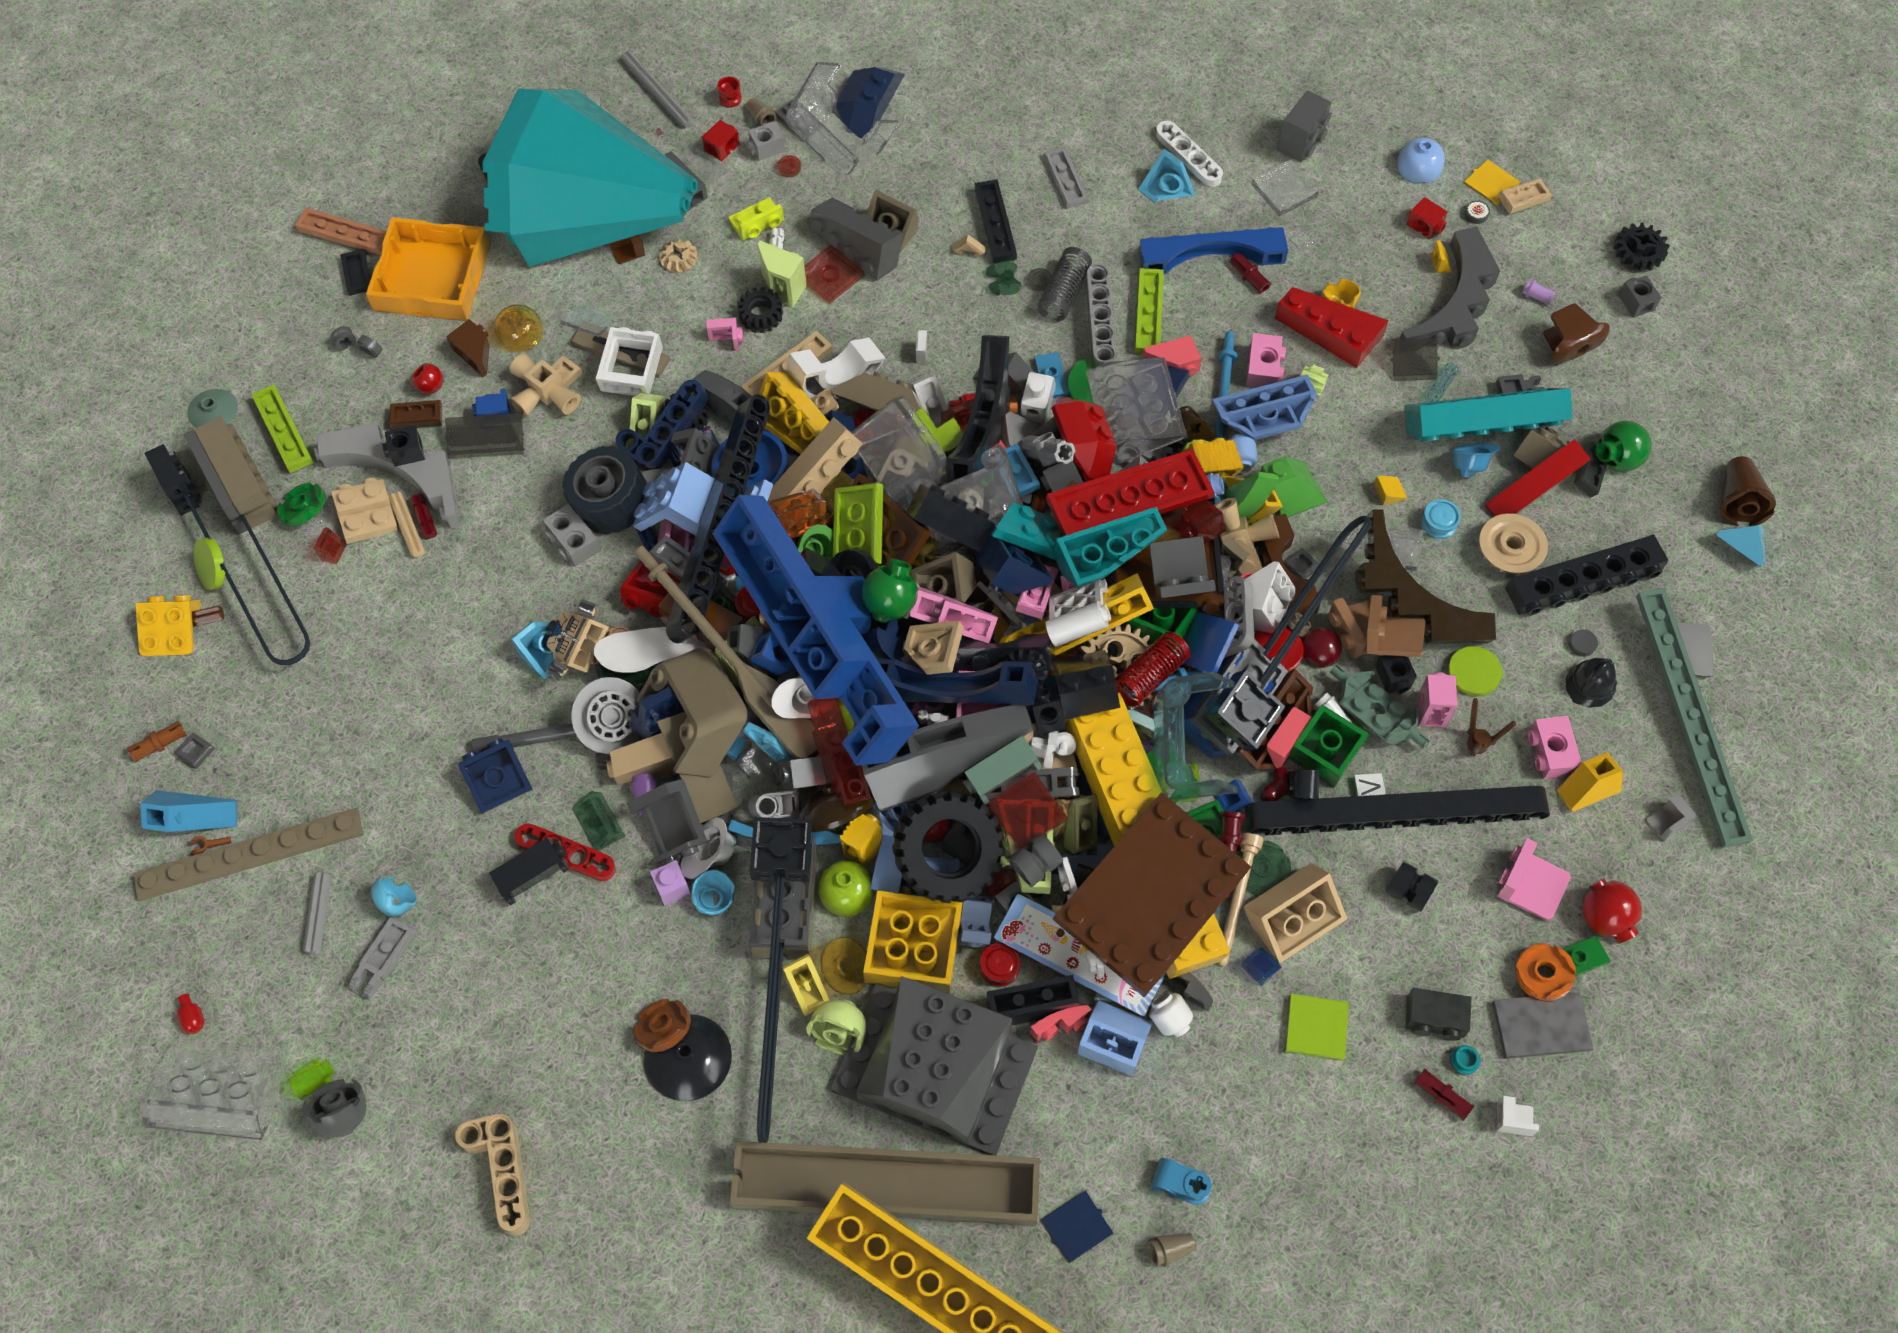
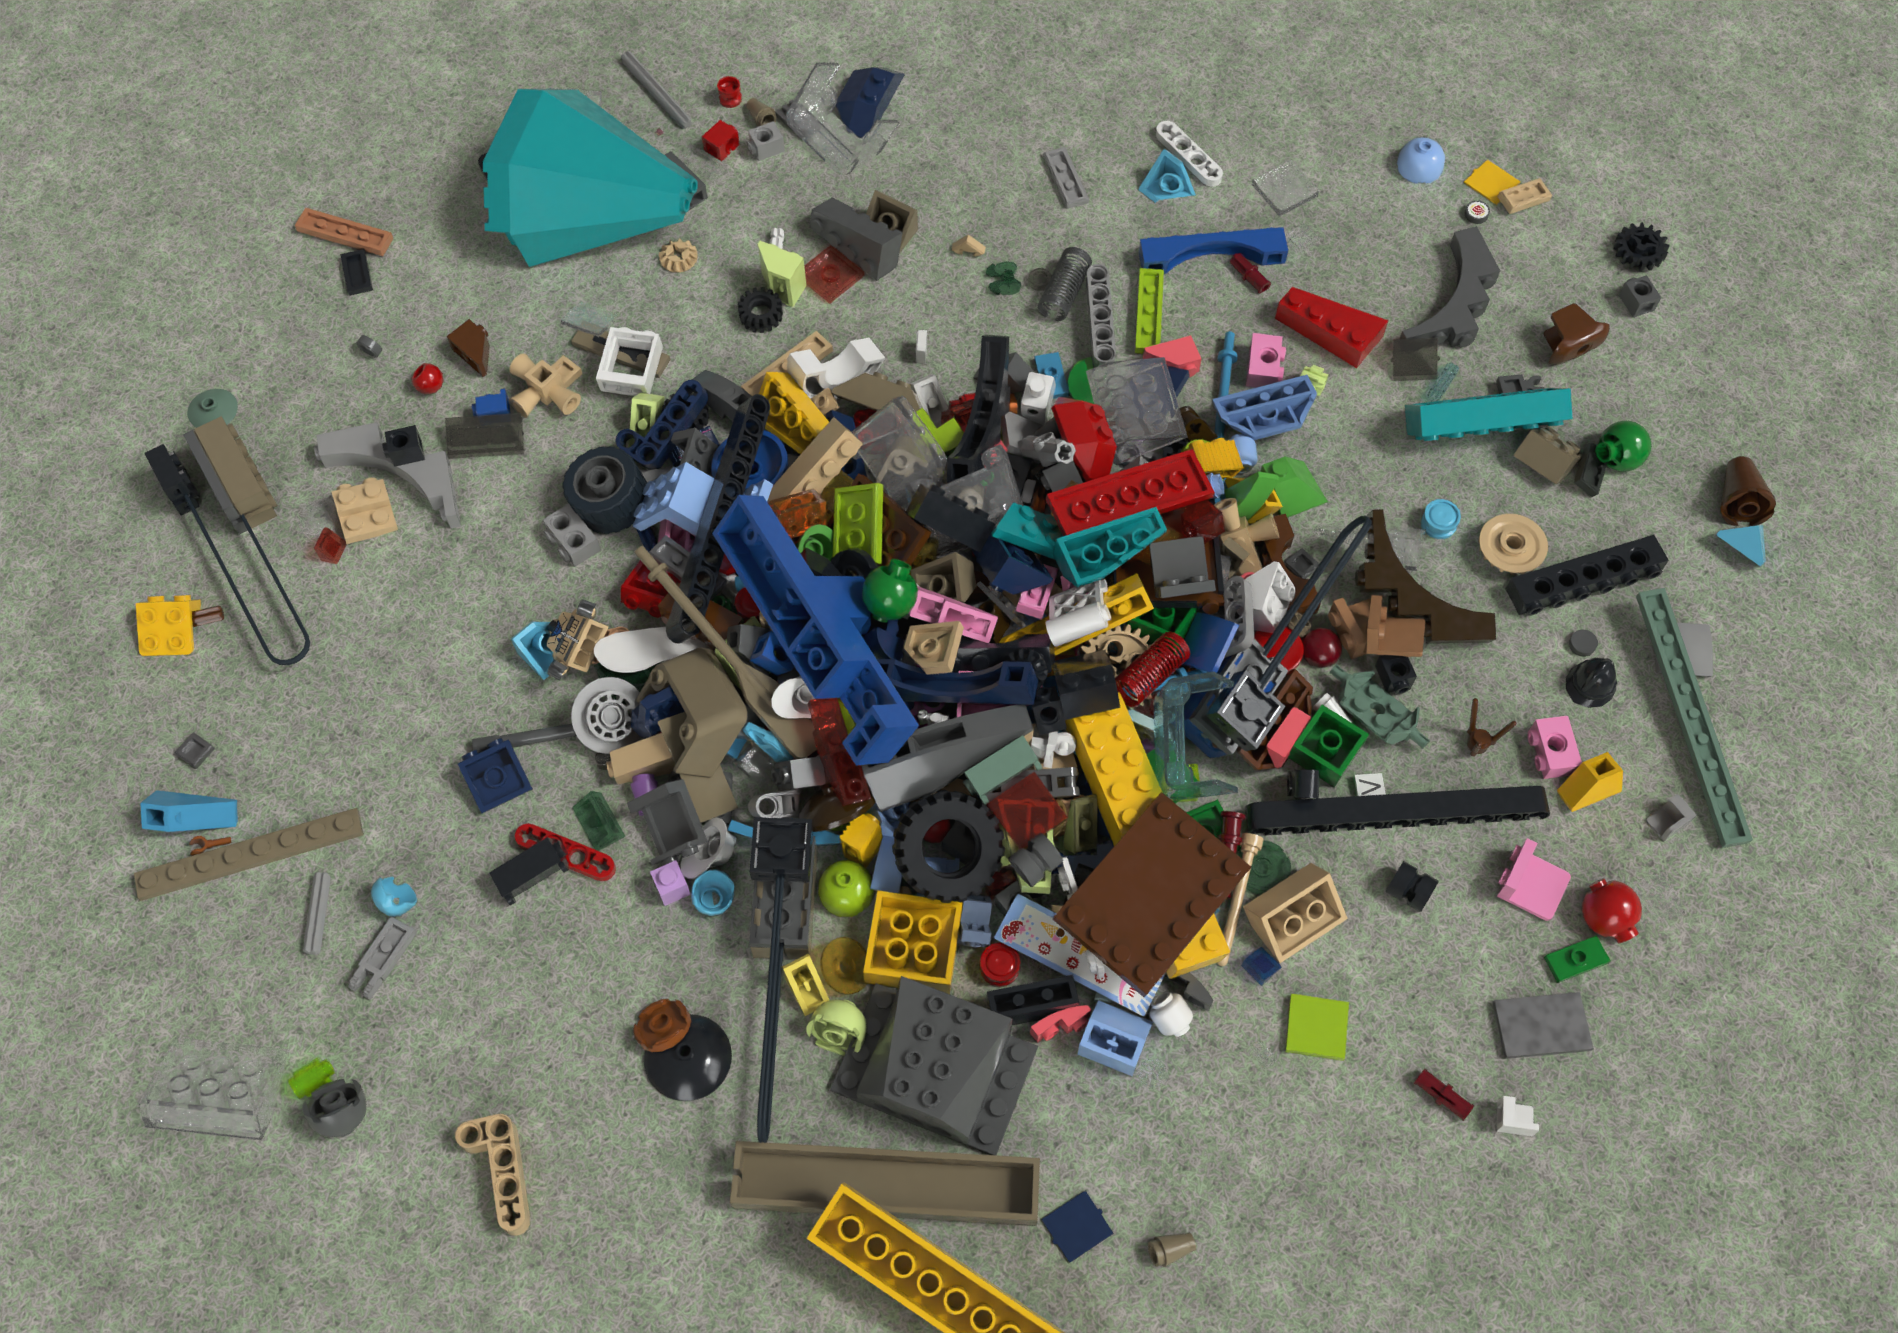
(156, 741): dark orange pin -> none
(189, 1015): red cylinder -> none
(207, 563): lime tile -> none
(282, 428): lime plate -> none
(301, 504): green tile -> none
(343, 338): dark grey bush -> none
(406, 525): tan axle -> none
(416, 413): reddish brown plate -> none
(423, 516): dark red axle -> none
(428, 269): light orange tile -> none
(518, 328): clear yellow cylinder -> none
(627, 249): reddish brown panel -> none
(724, 330): bright pink bracket -> none
(757, 218): neon yellow bracket -> none
(789, 166): clear red tile -> none
(995, 221): black plate -> none
(1023, 473): dark azure plate -> none
(1178, 1181): dark azure piece -> none
(1235, 801): blue slope -> none
(1278, 787): dark red arm -> none
(1304, 126): dark grey brick -> none
(1344, 289): yellow hair -> none
(1389, 489): yellow slope -> none
(1427, 218): red brick -> none
(1437, 700): bright pink brick -> none
(1438, 1013): pearl dark grey brick -> none
(1441, 258): yellow slope -> none
(1465, 1060): teal plate -> none
(1473, 457): dark azure piece -> none
(1475, 671): lime tile -> none
(1538, 292): lavender pin -> none
(1539, 480): red slope -> none
(1541, 987): orange tile -> none

